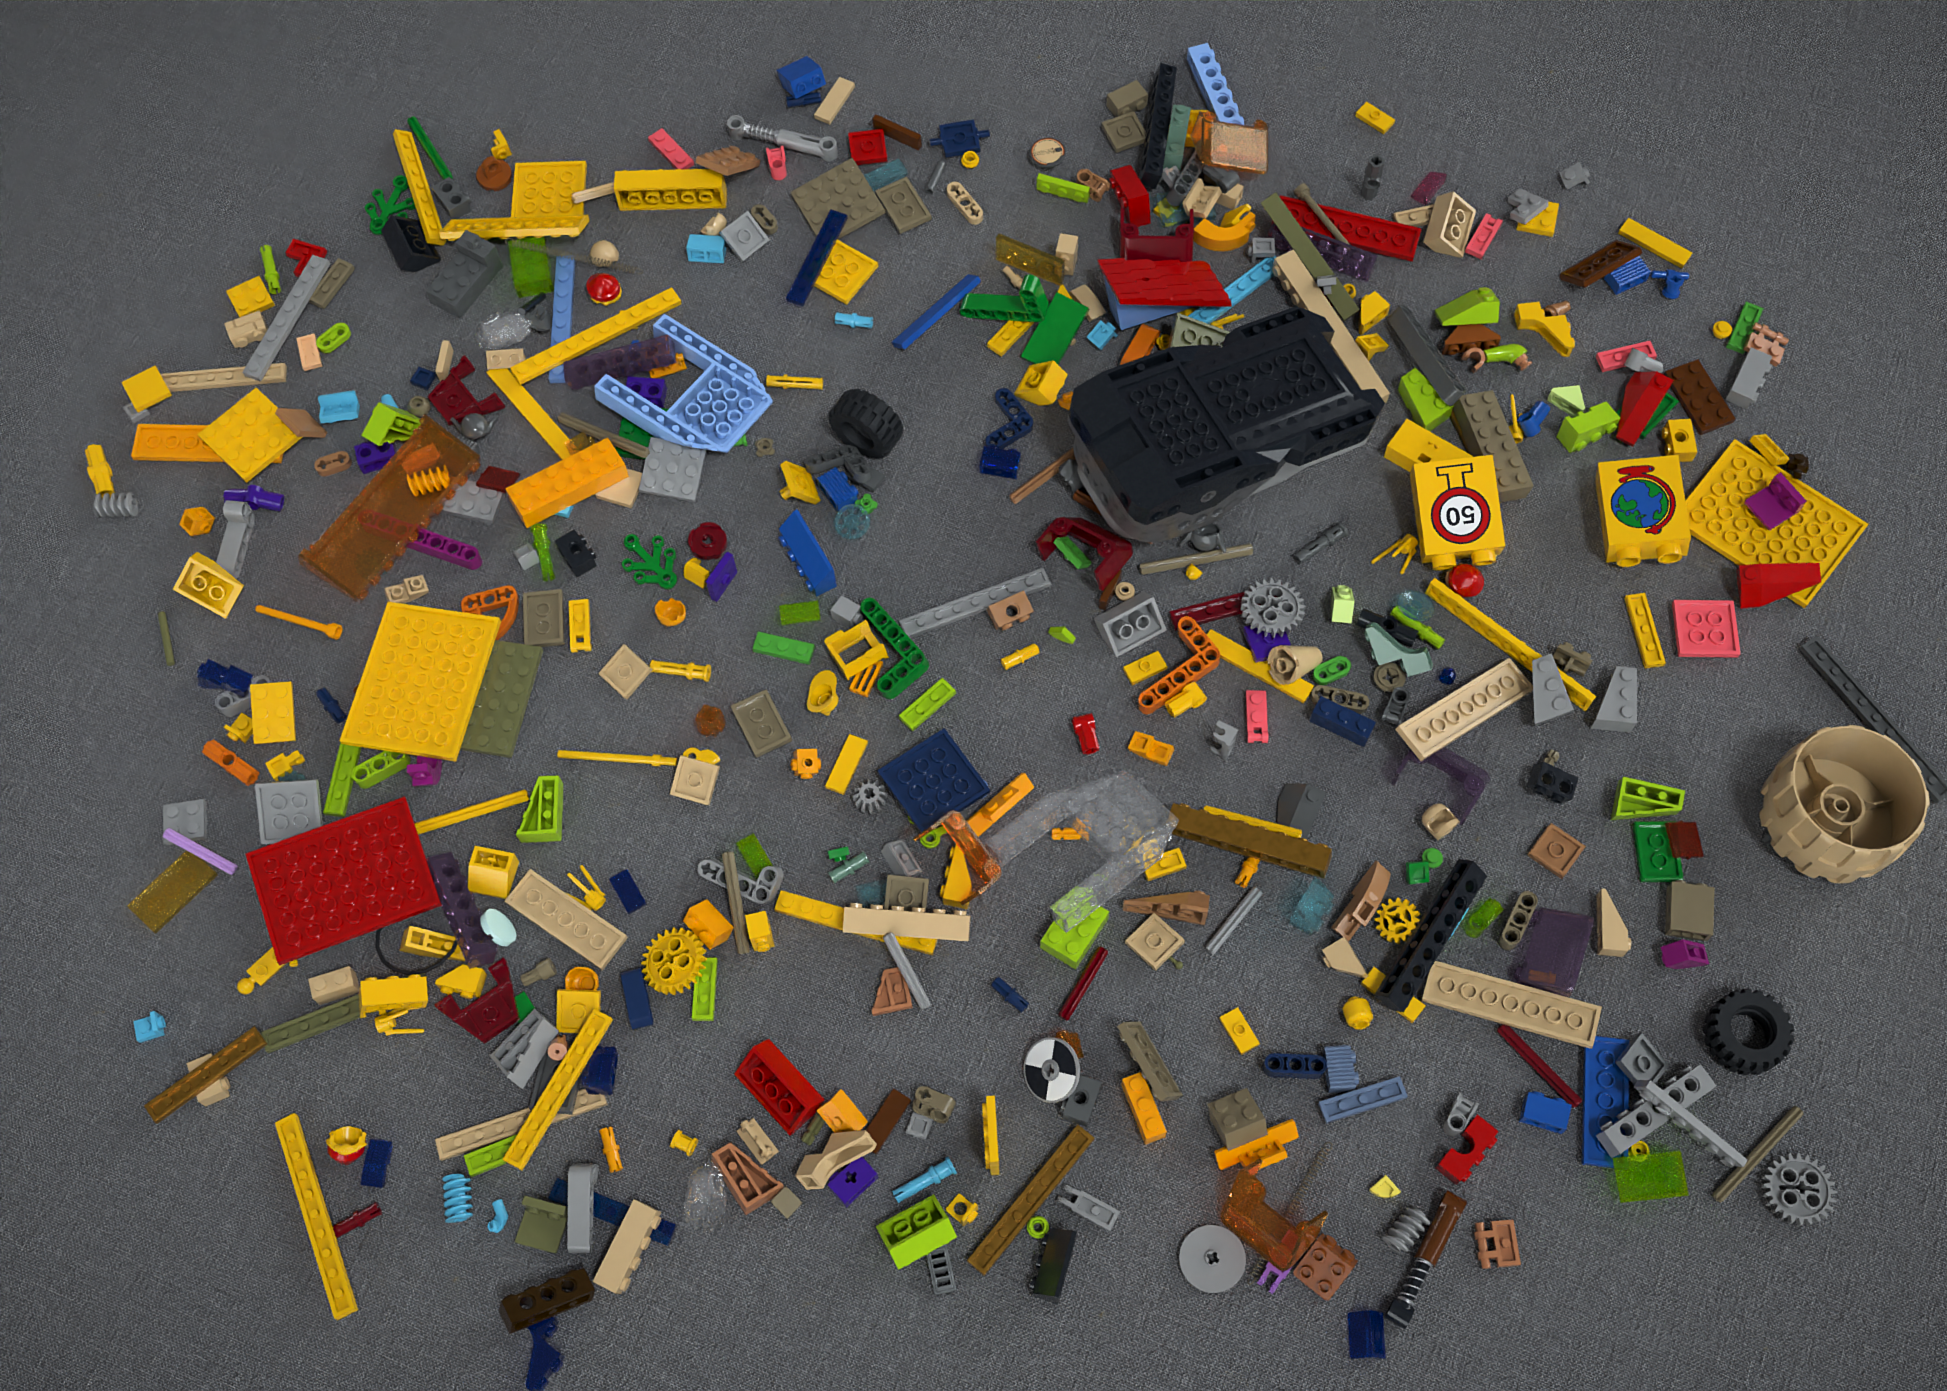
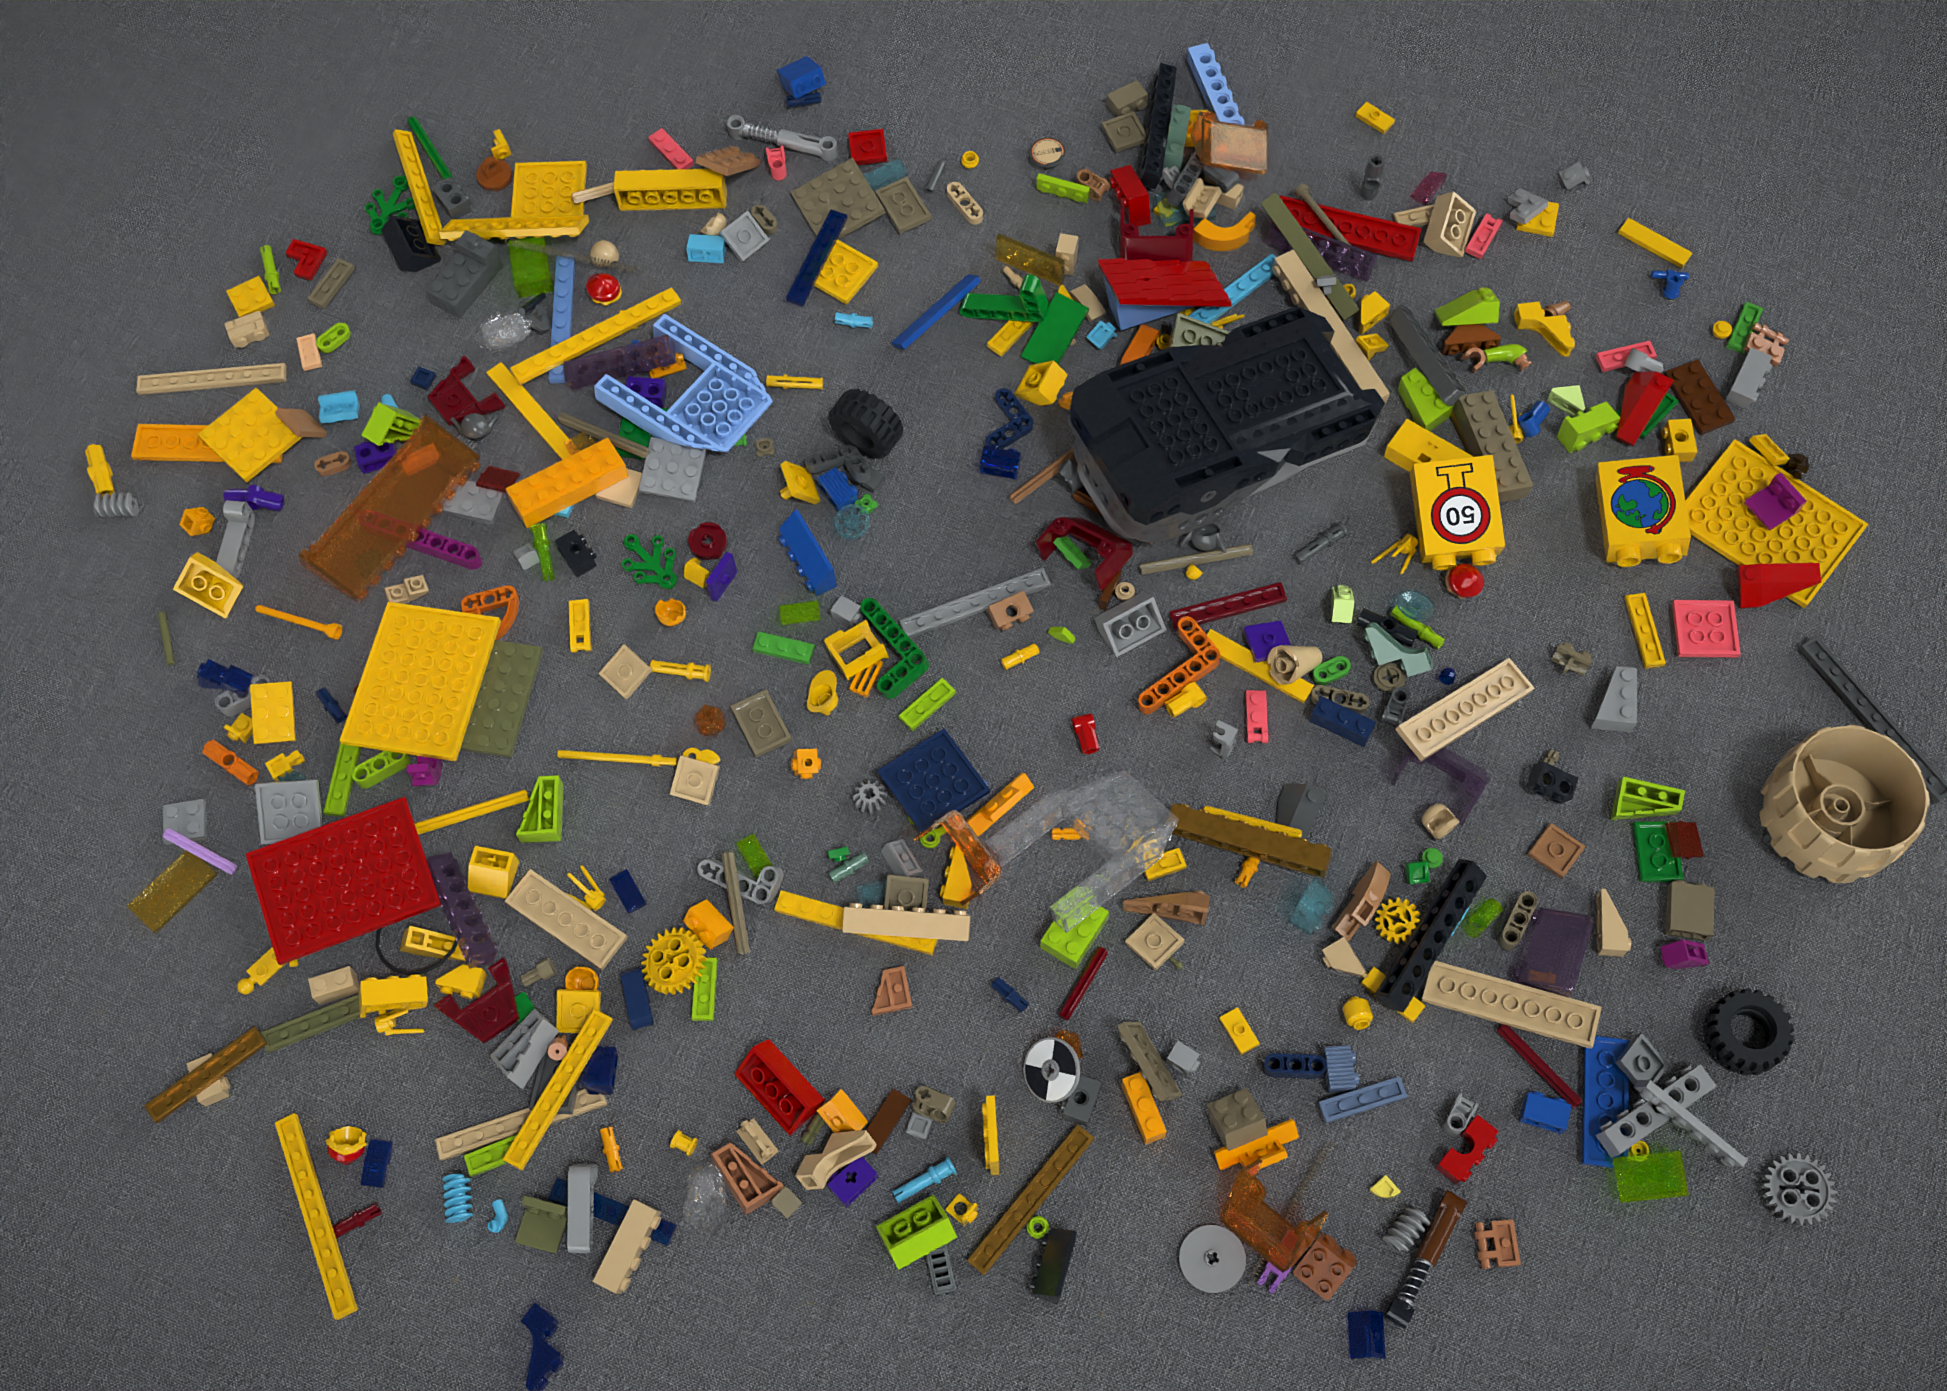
(133, 414): light grey tile -> none
(146, 388): yellow tile -> none
(149, 1027): medium azure bracket -> none
(286, 318): light grey plate -> none
(422, 409): dark tan plate -> none
(429, 481): light orange piece -> none
(444, 360): tan tile -> none
(498, 926): light aqua tile -> none
(504, 358): tan hinge -> none
(518, 1318): dark brown brick -> none
(543, 618): dark tan plate -> none
(759, 931): yellow brick -> none
(834, 100): tan tile -> none
(846, 764): yellow tile -> none
(897, 132): reddish brown tile -> none
(906, 970): light grey axle -> none
(959, 138): dark blue plate -> none
(1090, 1208): light grey hinge -> none
(1145, 668): yellow plate -> none
(1149, 748): light orange slope -> none
(1183, 1059): none -> light grey brick
(1232, 217): yellow tile -> none
(1233, 920): light grey axle -> none
(1261, 248): light grey bracket -> none
(1272, 608): light grey gear -> none
(1502, 638): yellow plate -> none
(1548, 691): light grey wedge -> none
(1600, 263): reddish brown tile -> none
(1628, 275): blue brick -> none
(1758, 1154): dark tan axle -> none

